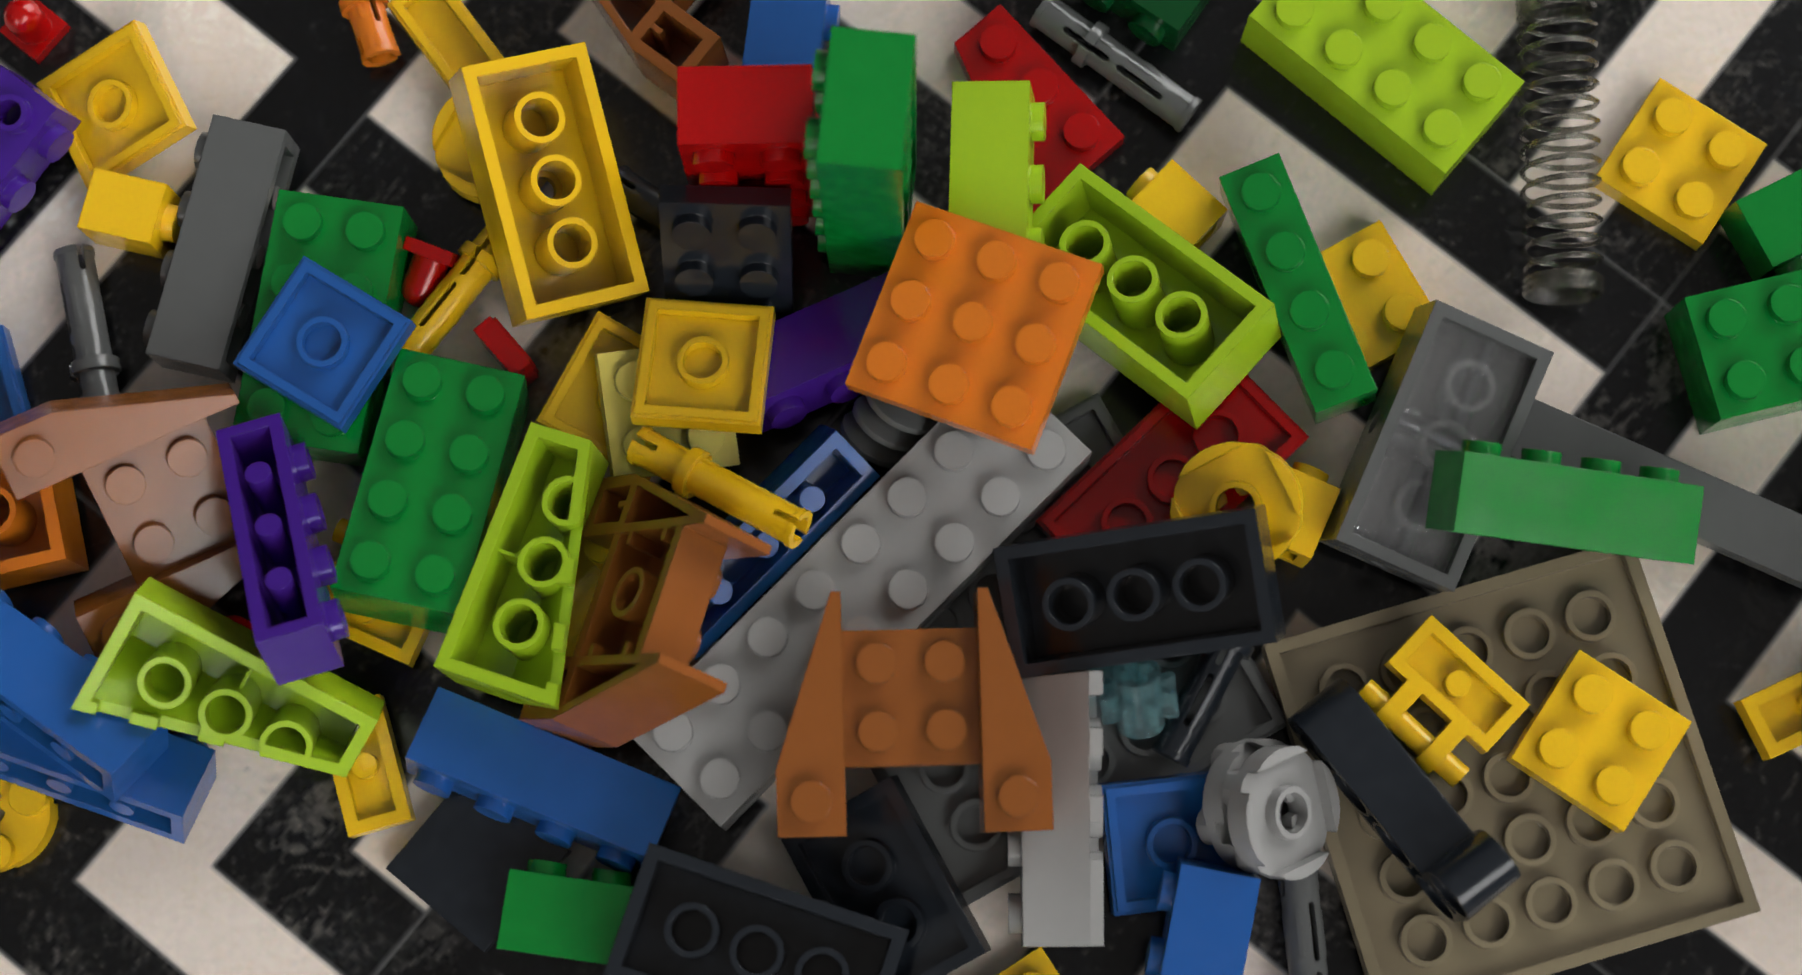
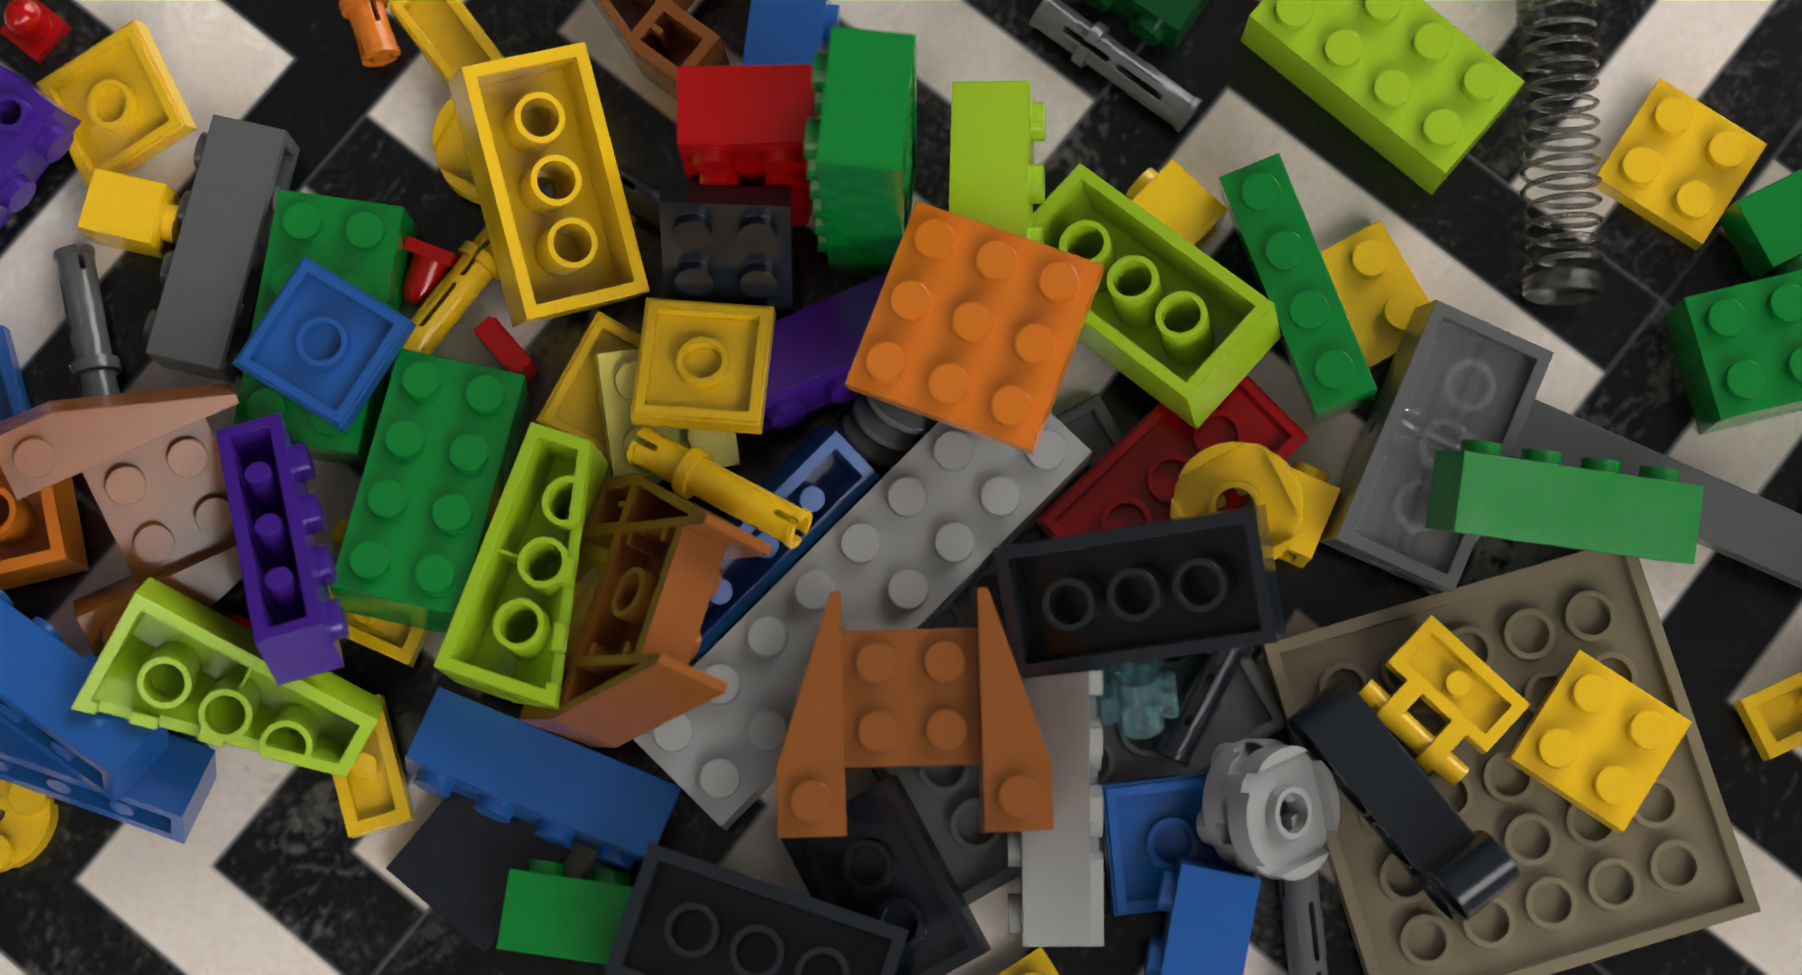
(1074, 125): red wing -> none

